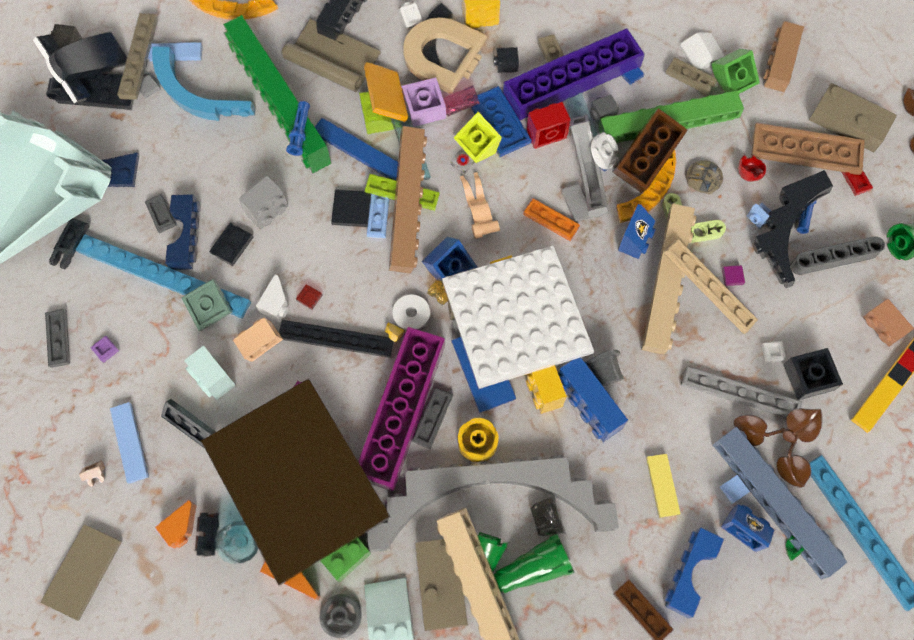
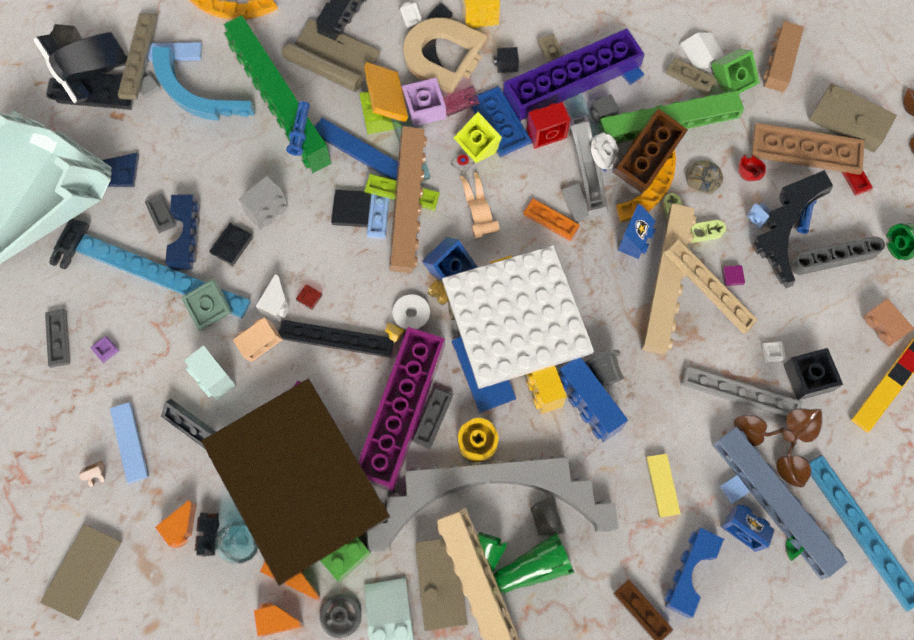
(274, 620): none -> orange slope

